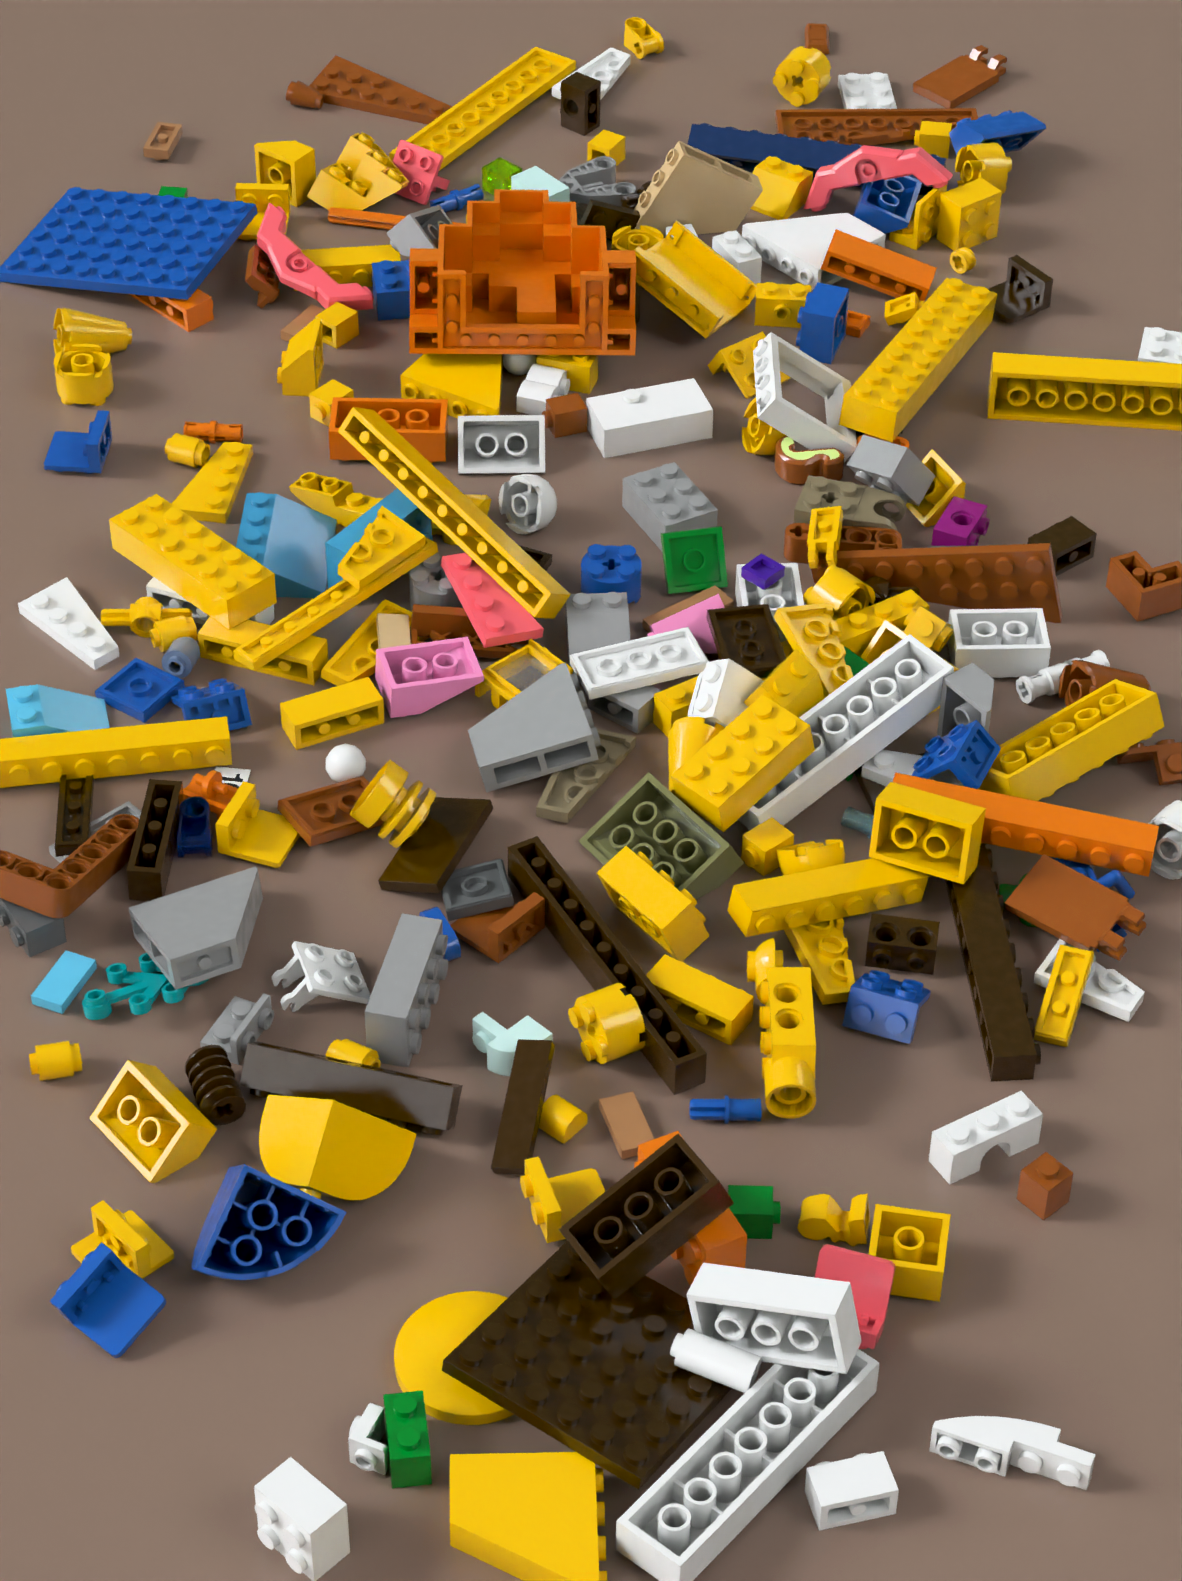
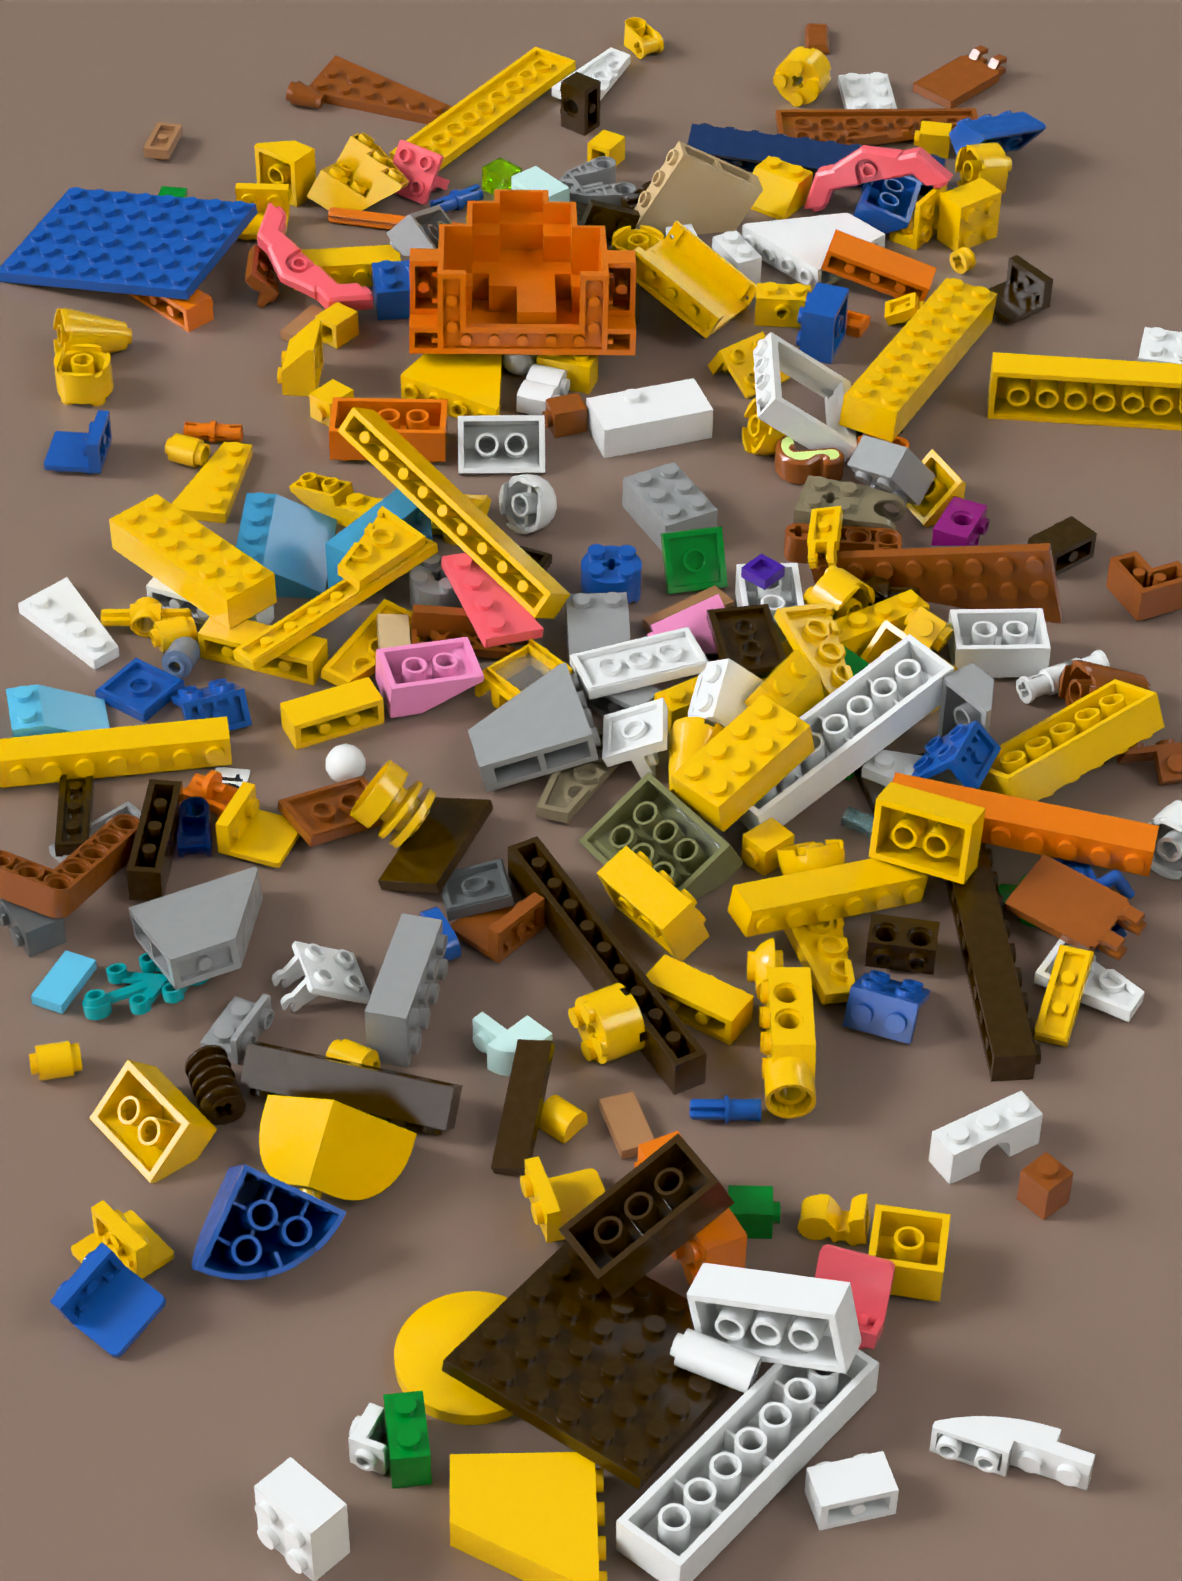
(636, 736): none -> white bracket

